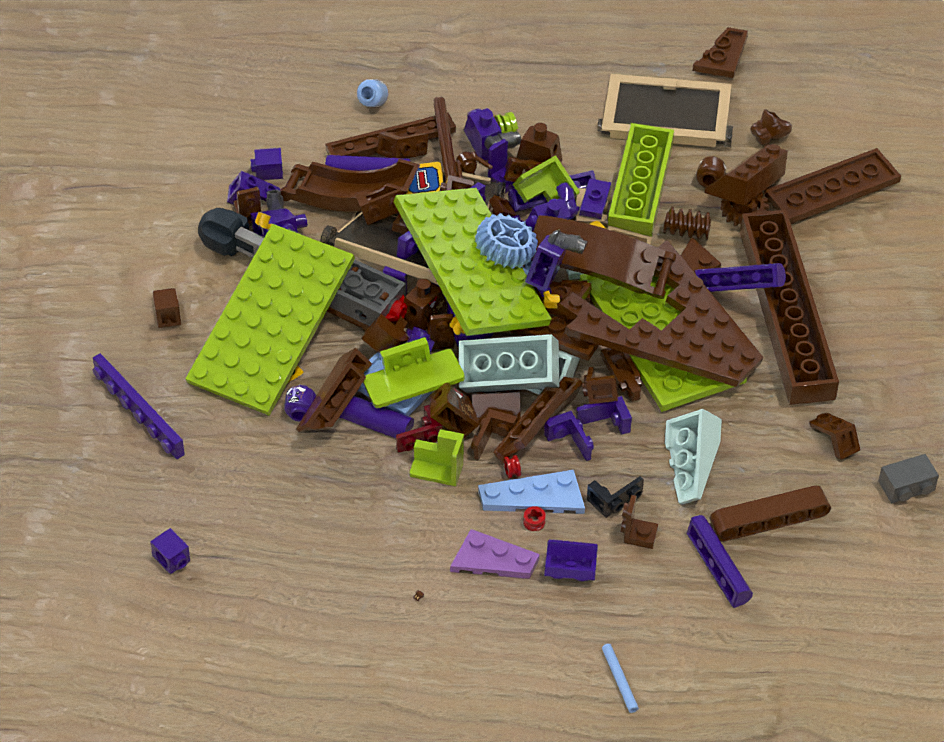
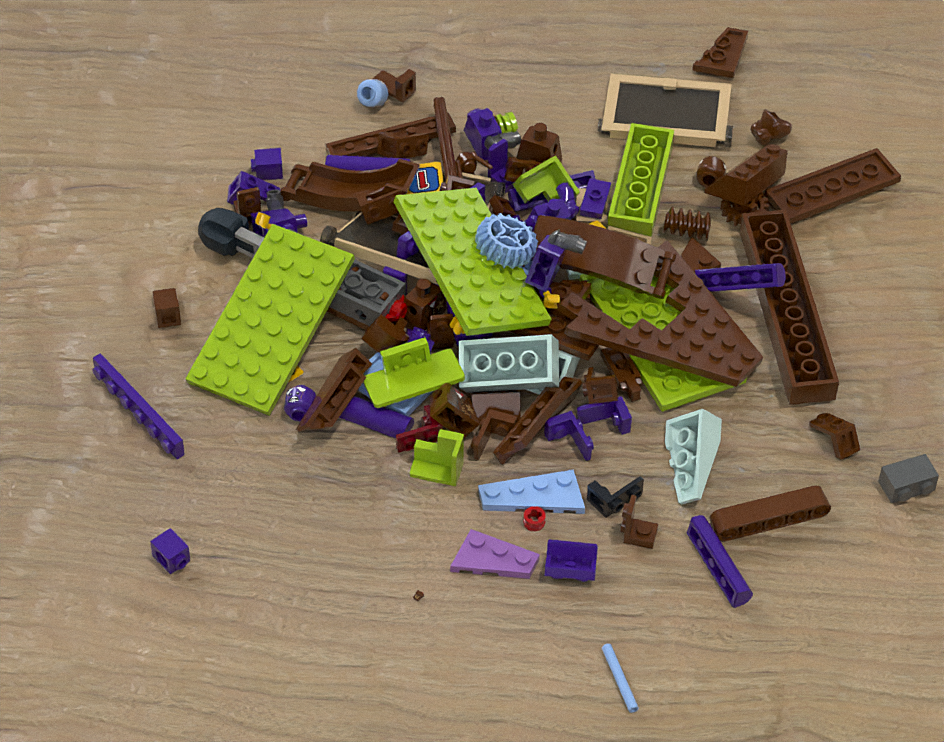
(401, 87): none -> reddish brown bracket
(512, 466): red bush -> none

